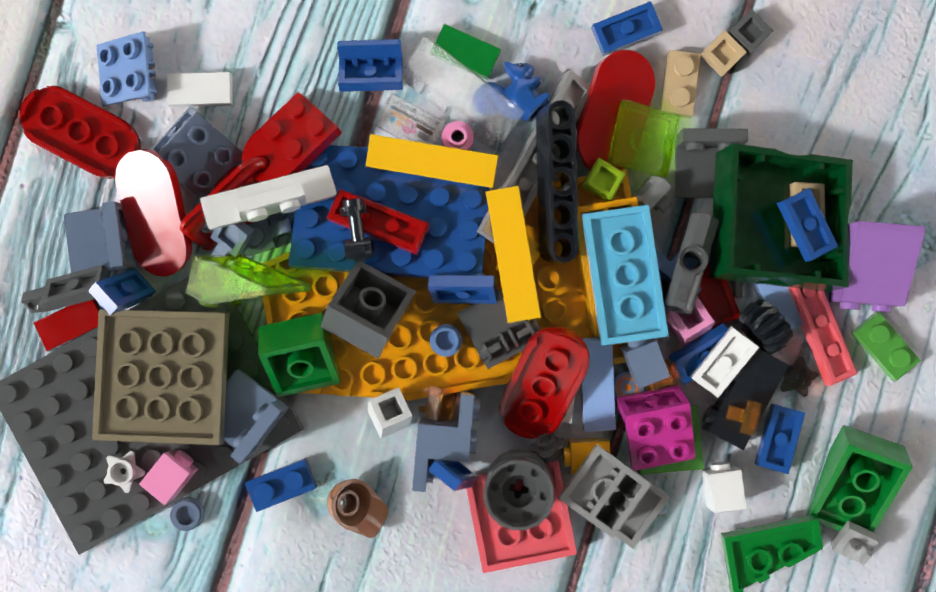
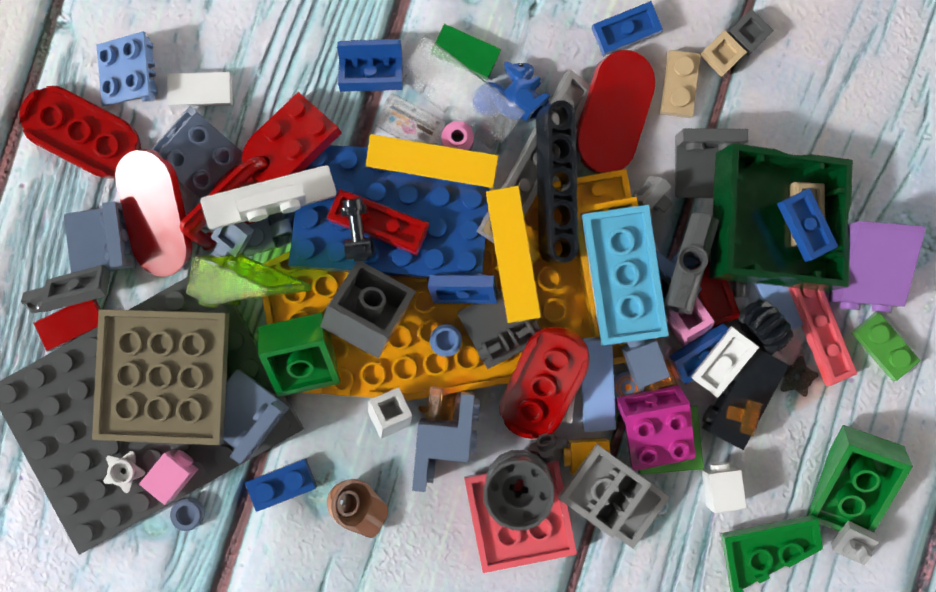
(122, 291): blue plate -> none
(453, 474): blue tile -> none
(603, 180): lime tile -> none
(644, 139): clear neon green tile -> none
(779, 438): blue plate -> none

